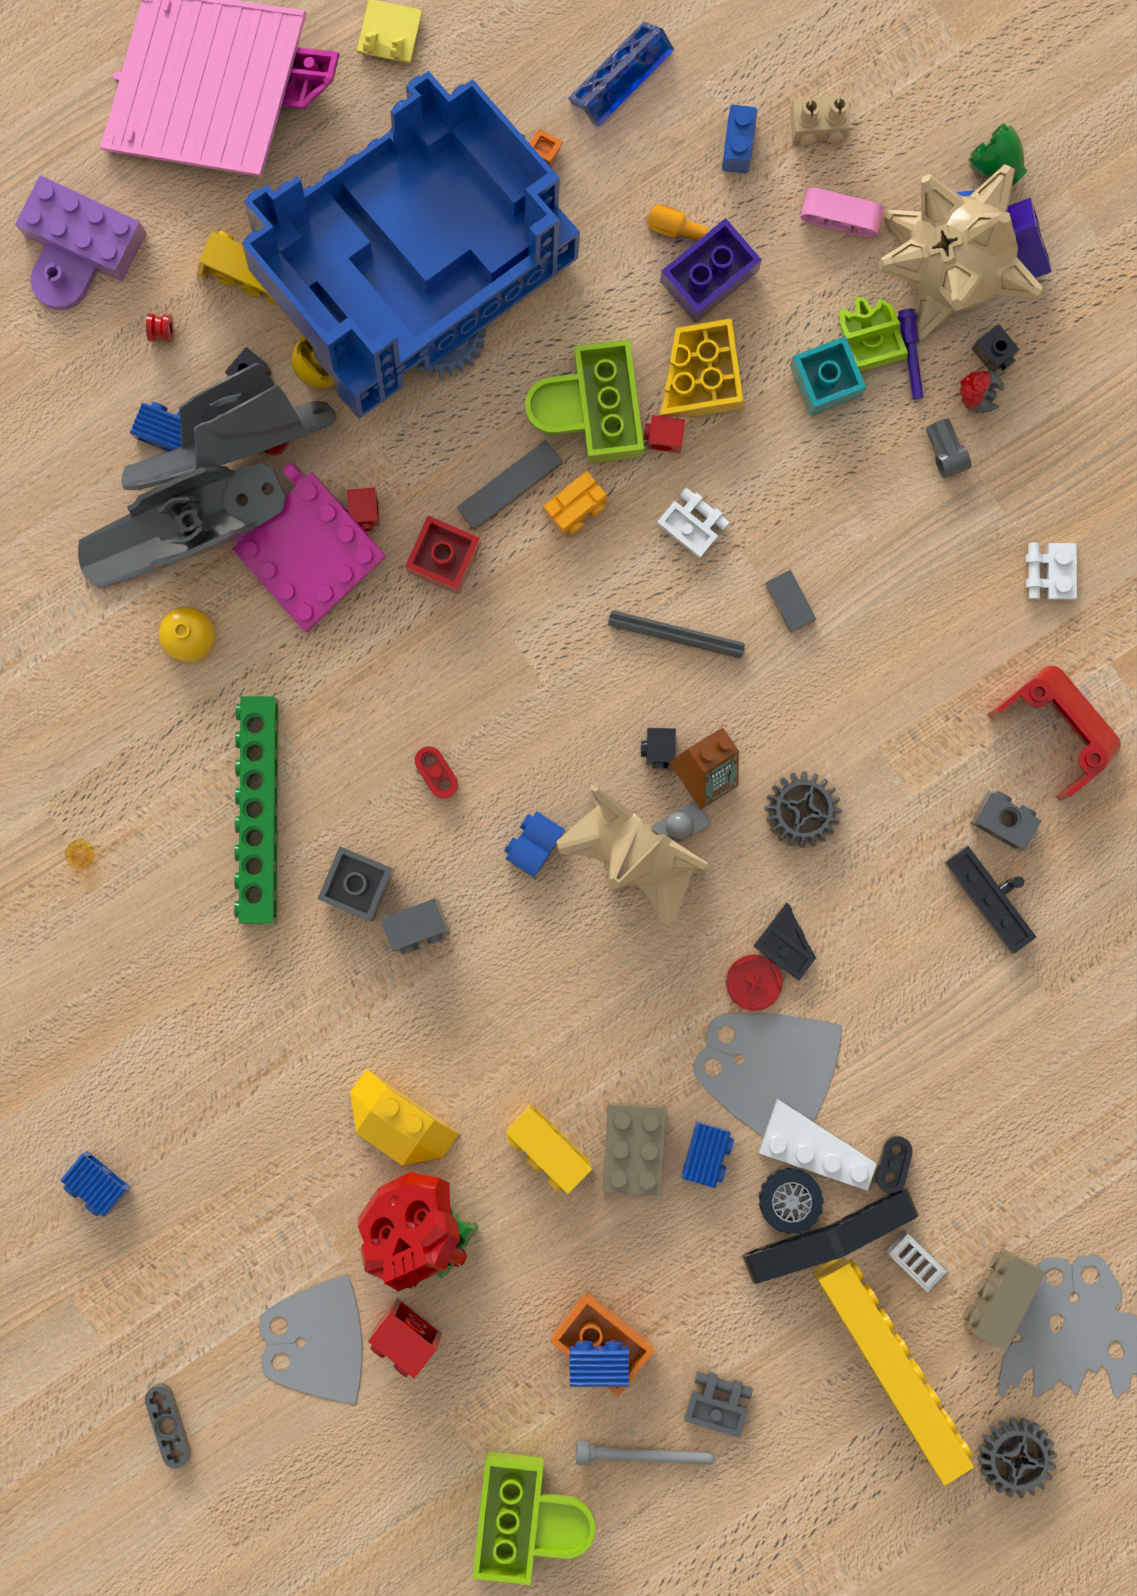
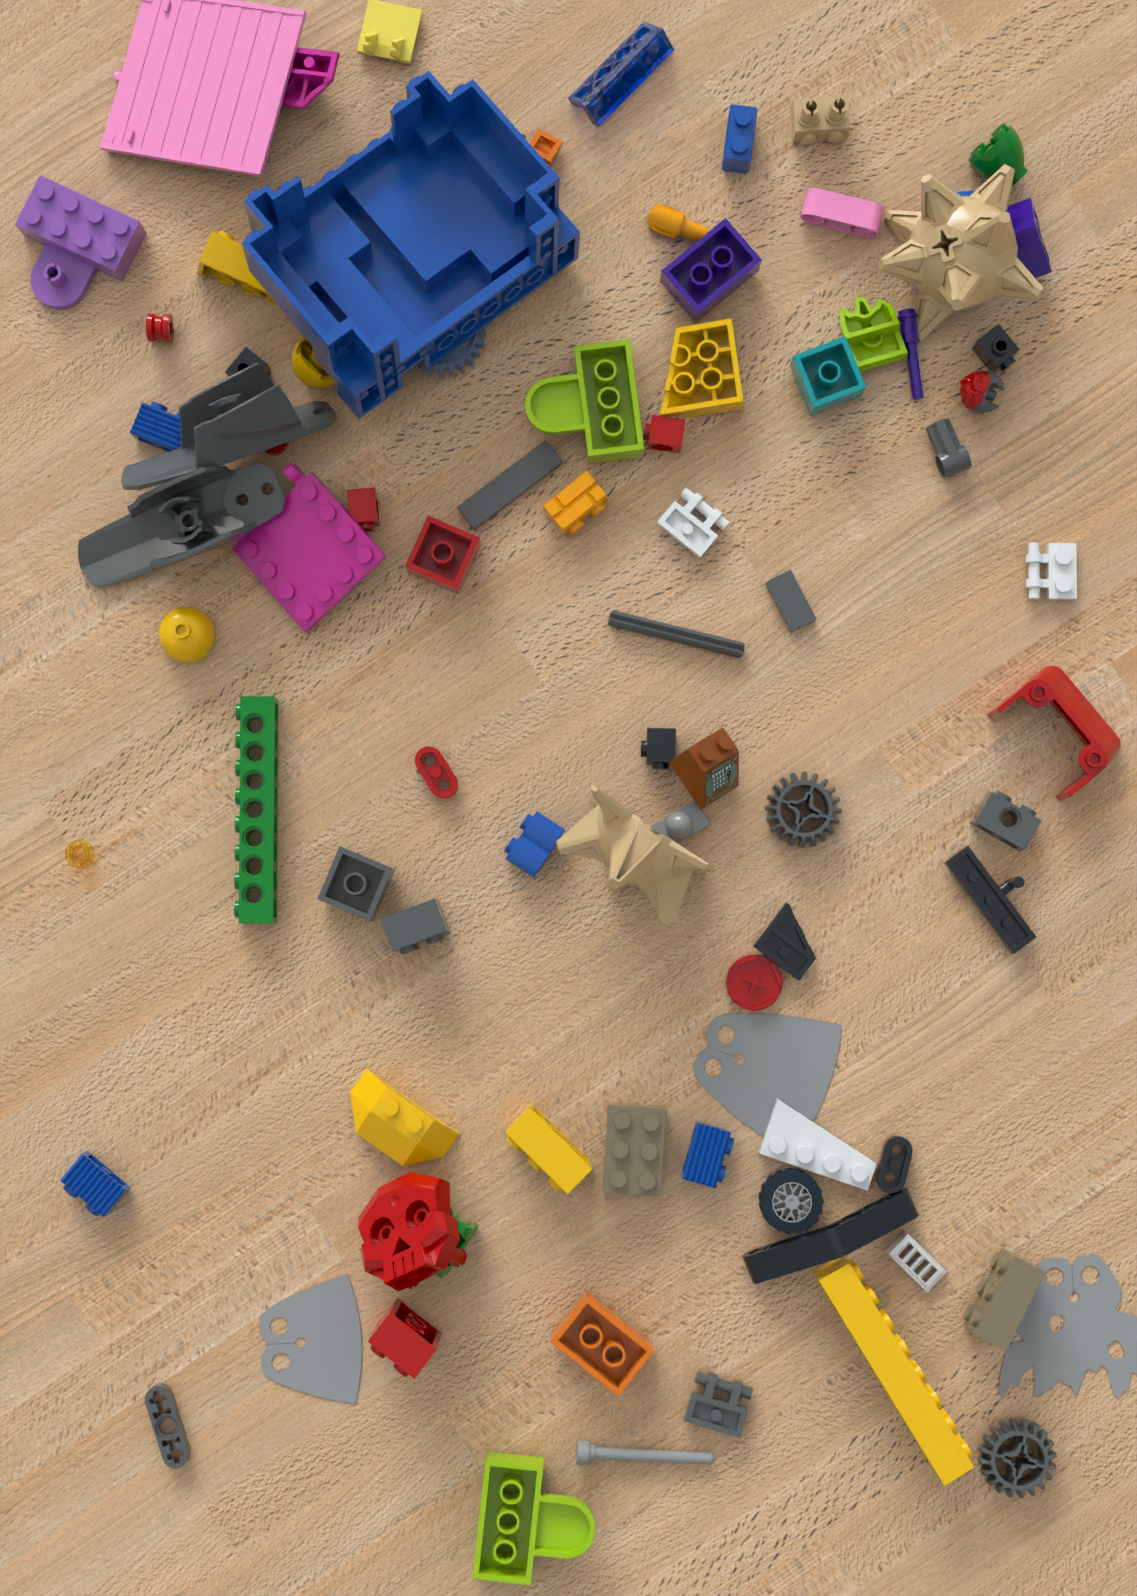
(599, 1365): blue brick -> none

